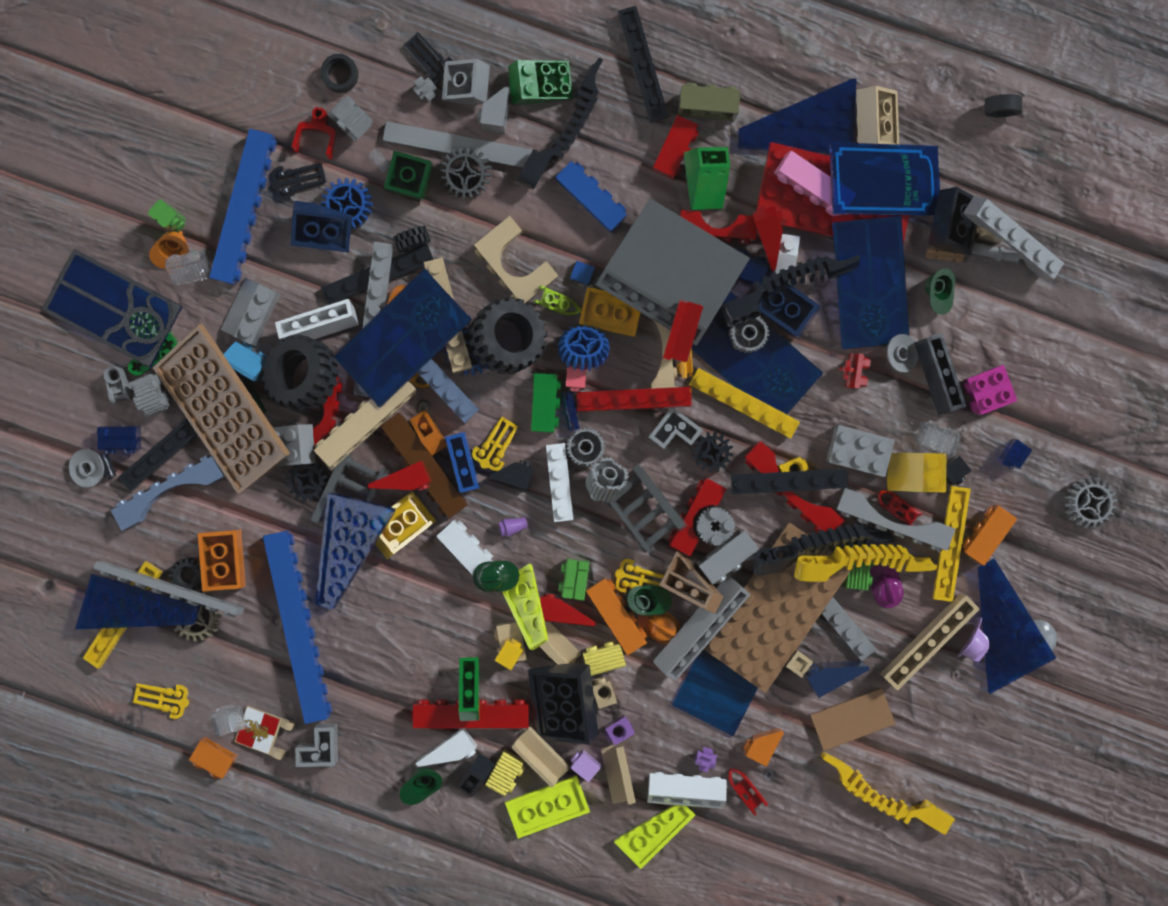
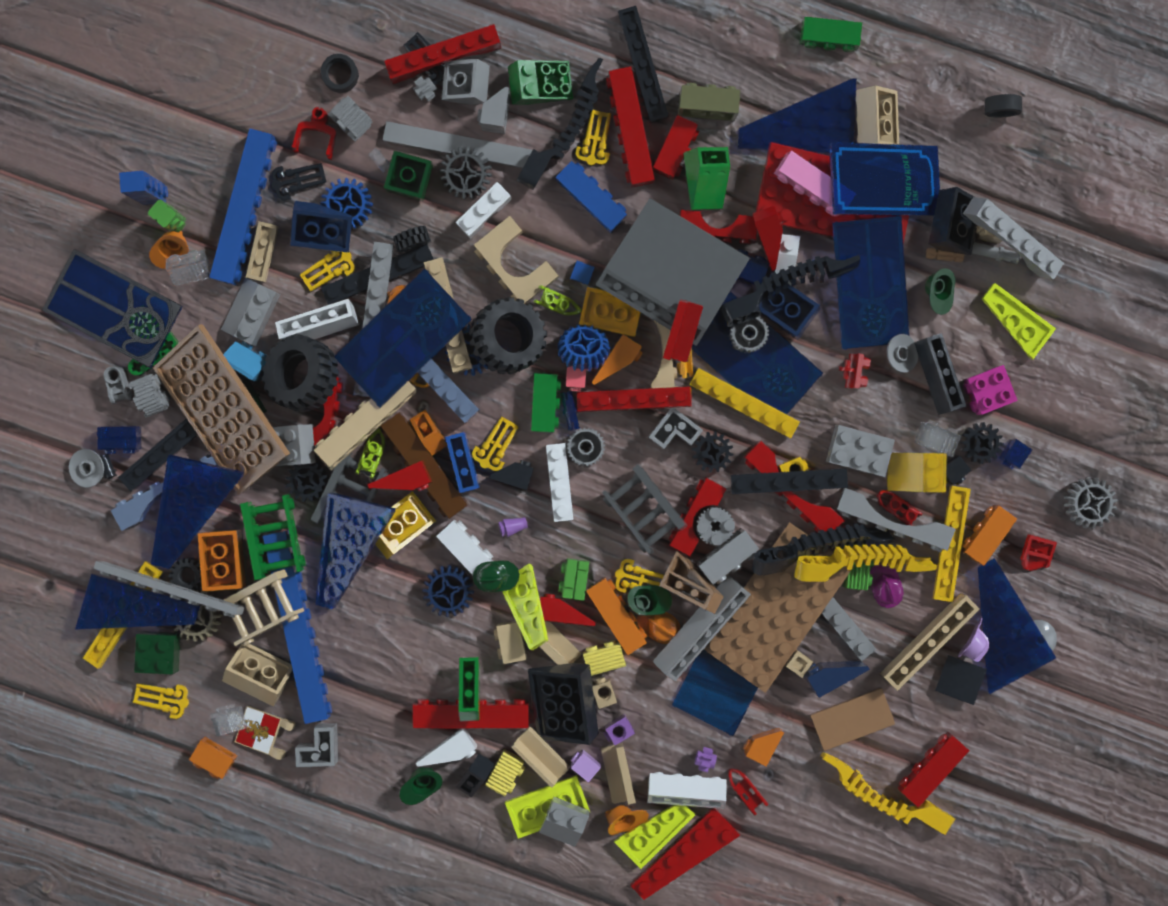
(142, 187): none -> blue brick
(157, 652): none -> dark green brick
(188, 500): none -> clear blue wing
(257, 549): none -> green fence
(258, 673): none -> tan slope
(260, 589): none -> tan fence
(262, 251): none -> tan plate
(338, 271): none -> yellow piece
(372, 448): none -> lime piece
(450, 599): none -> dark blue gear
(465, 45): none -> red arch
(483, 209): none -> white arch
(509, 653): yellow brick -> none
(564, 821): none -> light grey slope
(591, 159): none -> yellow piece
(606, 480): light grey brick -> none
(620, 357): none -> orange slope
(624, 819): none -> orange piece
(631, 127): none -> red brick
(693, 847): none -> red wing
(830, 34): none -> green brick
(932, 769): none -> red brick
(961, 680): none -> black slope
(987, 437): none -> black gear
(1021, 322): none -> neon yellow wing
(1037, 553): none -> red slope

